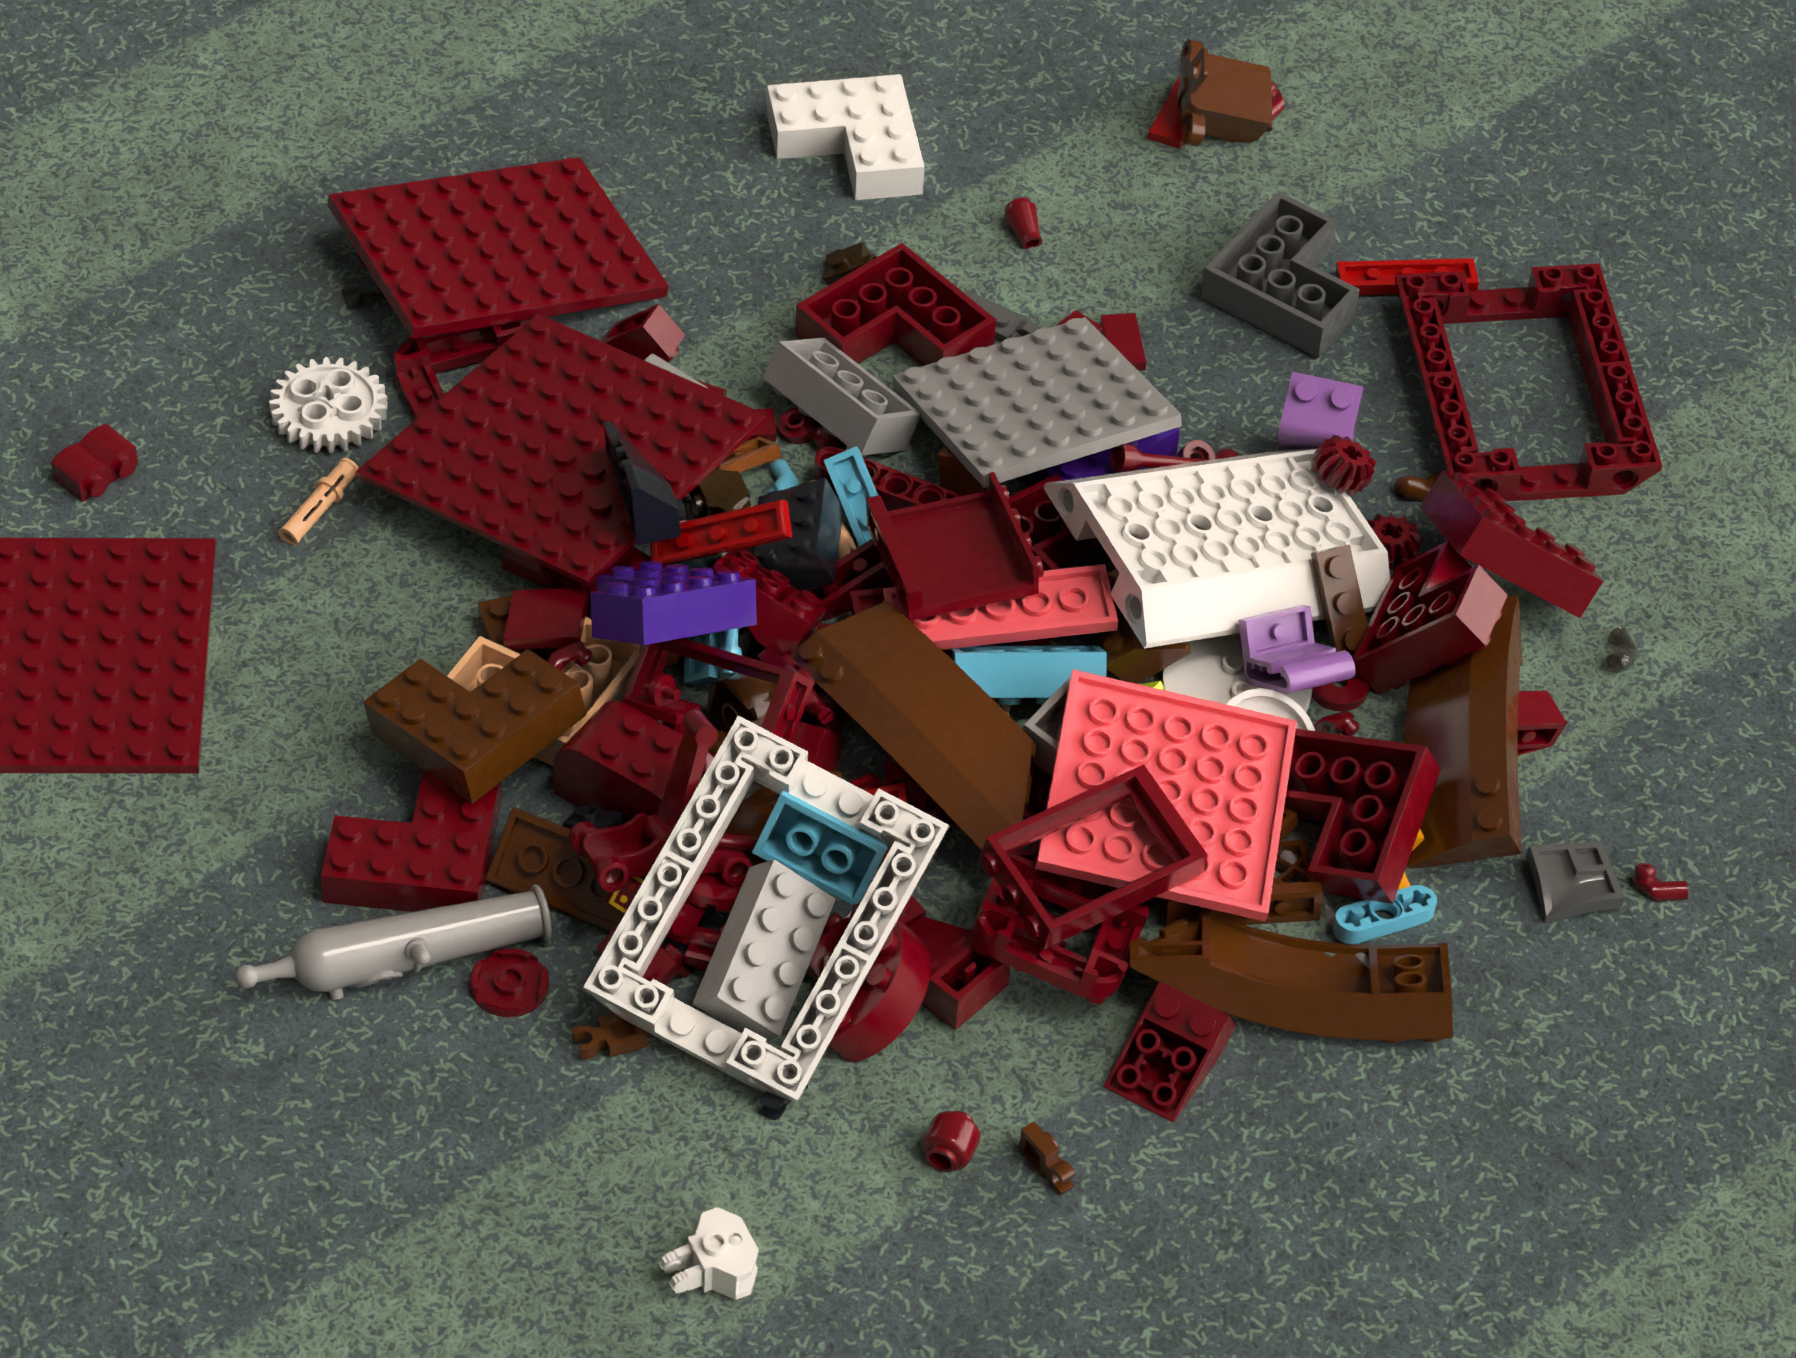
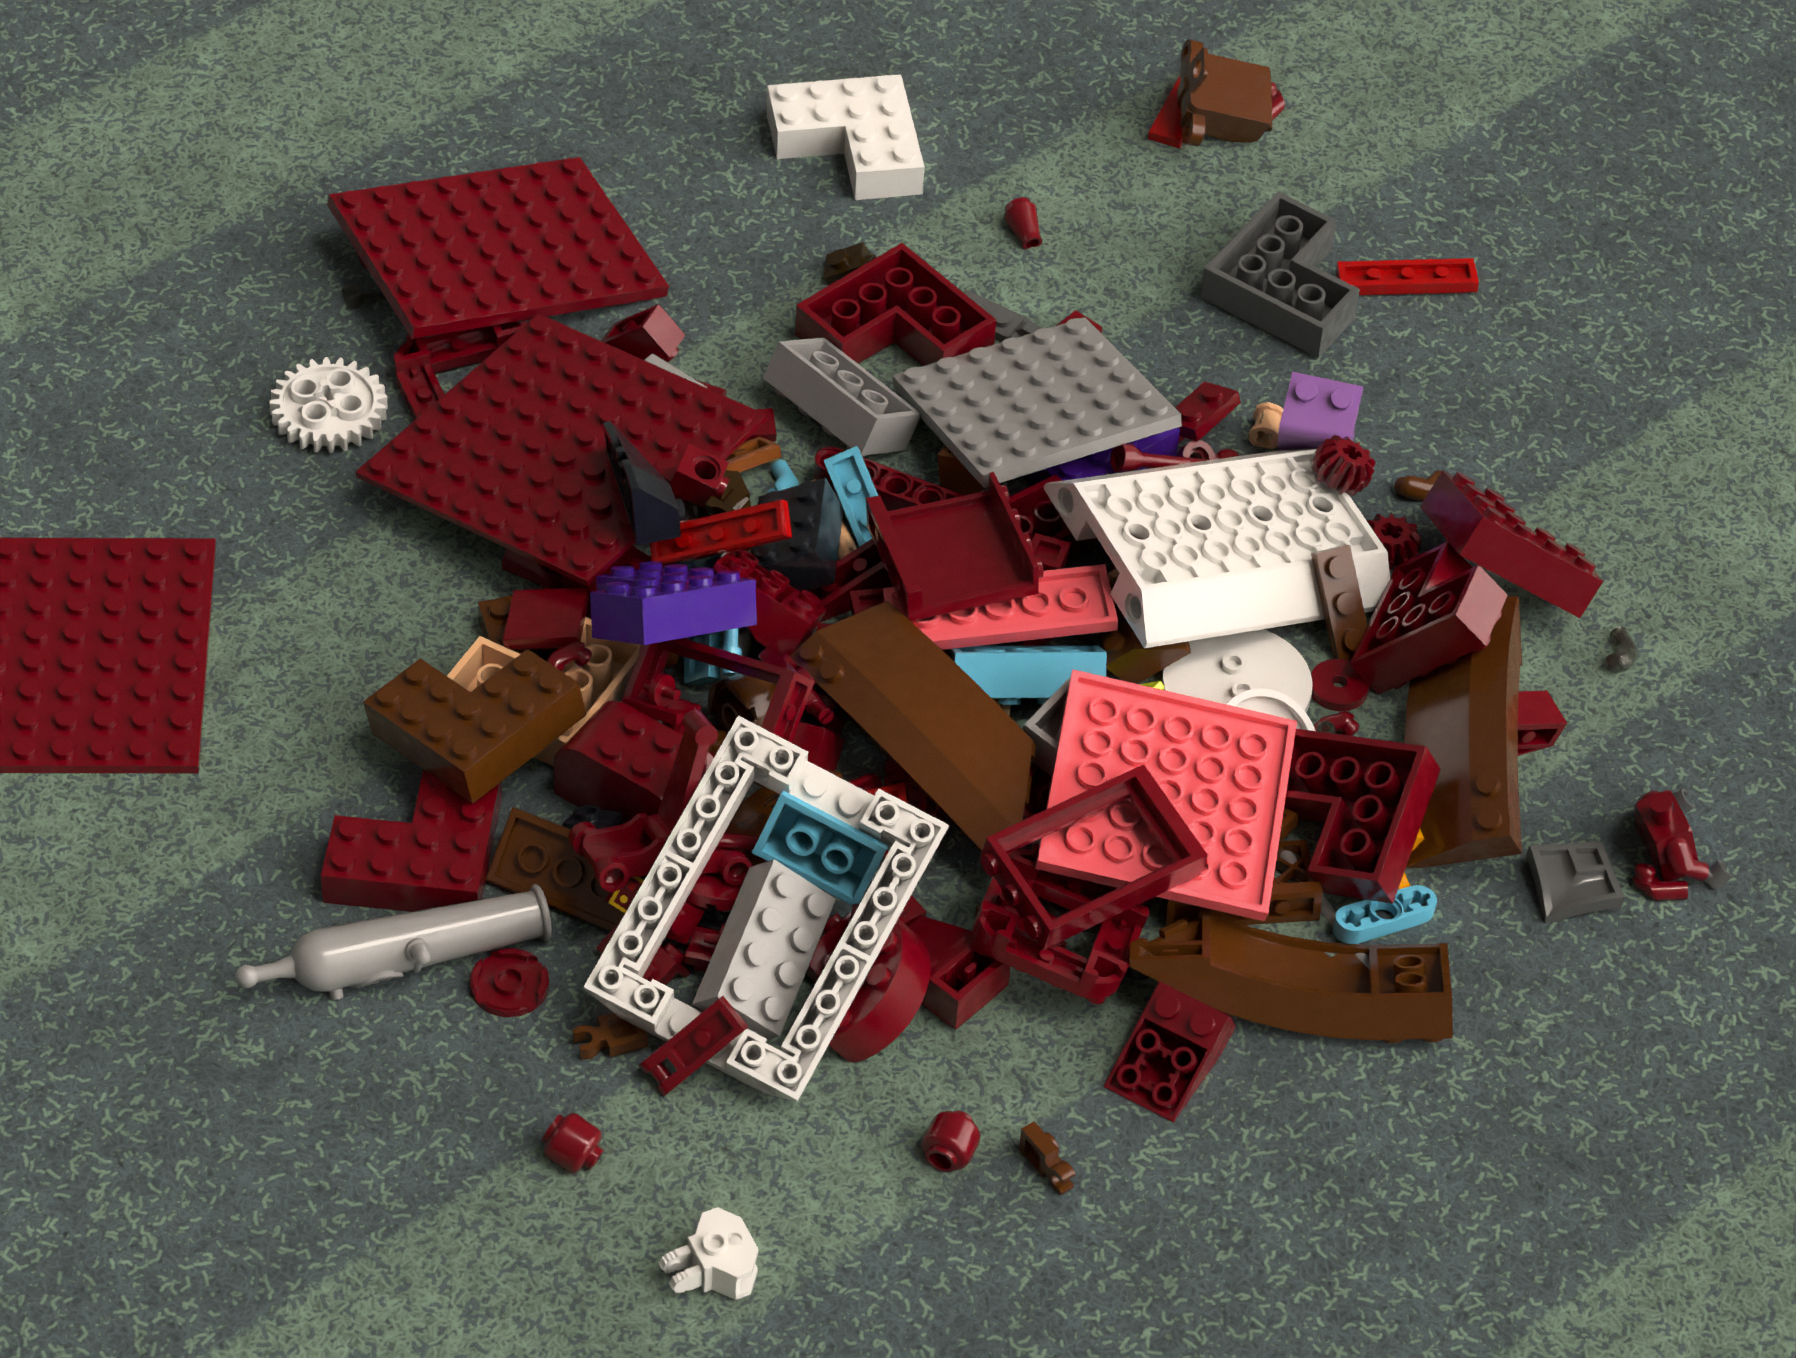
(94, 462): dark red brick -> none
(341, 475): light nougat pin -> none
(572, 1143): none -> dark red head
(694, 1045): none -> dark red plate
(699, 476): none -> dark red brick
(773, 1105): black hand -> none
(804, 430): dark red plate -> none
(1051, 551): none -> dark red plate
(1125, 336): dark red tile -> none
(1205, 409): none -> dark red bracket
(1264, 427): none -> light nougat bush
(1283, 654): medium lavender piece -> none
(1567, 291): dark red slope -> none
(1670, 838): none -> dark red torso

